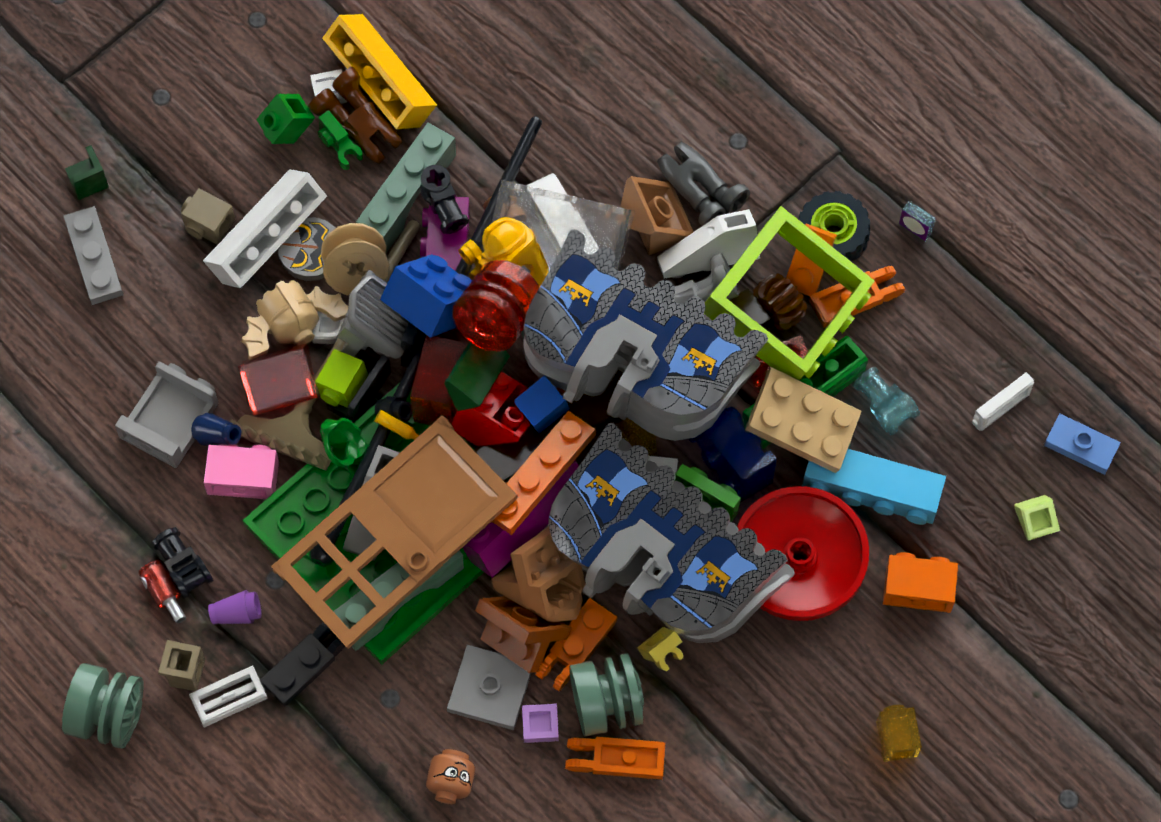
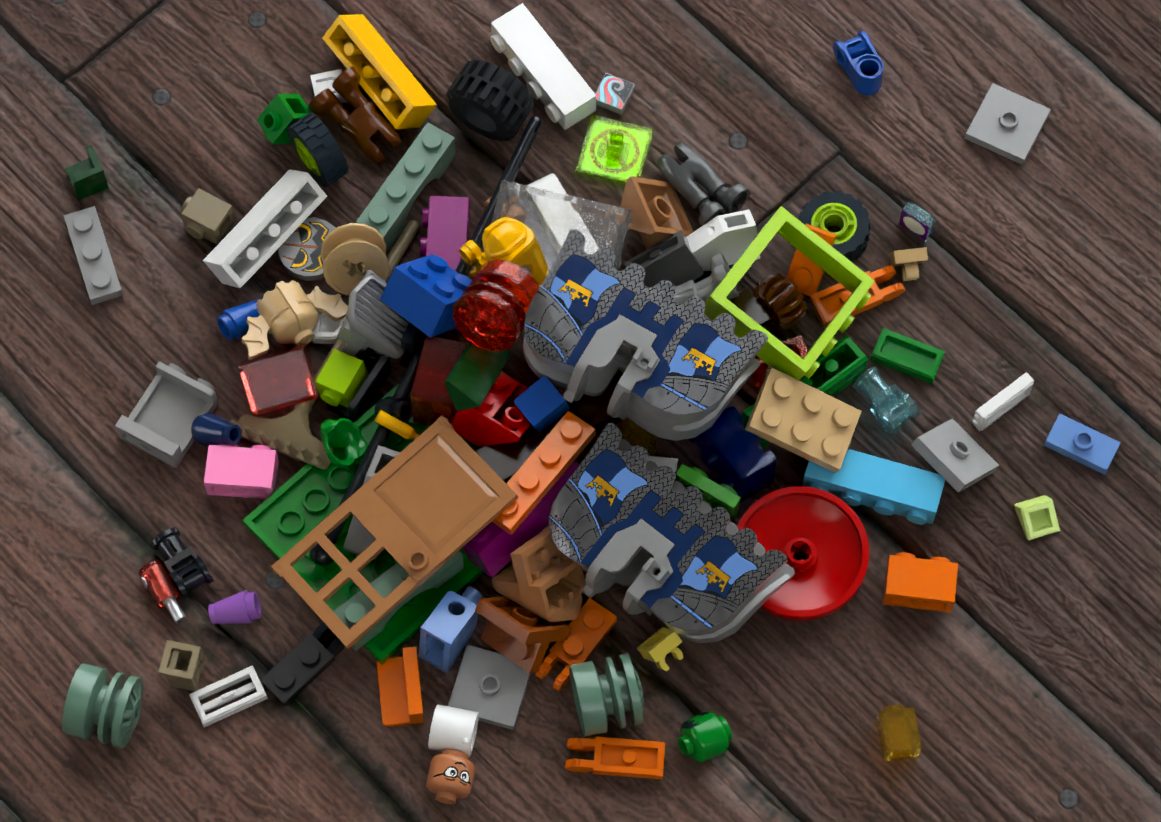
(233, 320): none -> blue cone
(318, 150): none -> black wheel
(334, 134): green plate -> none
(400, 690): none -> orange panel
(442, 198): black connector -> none
(449, 628): none -> medium blue torso
(453, 729): none -> white piece
(489, 100): none -> black tyre
(540, 723): lavender plate -> none
(543, 67): none -> white brick
(614, 93): none -> tile
(614, 149): none -> clear neon green piece
(669, 261): none -> dark grey panel
(704, 737): none -> green head
(860, 57): none -> blue piece
(907, 355): none -> green tile
(909, 261): none -> tan tile
(955, 455): none -> light grey plate
(1007, 123): none -> light grey plate

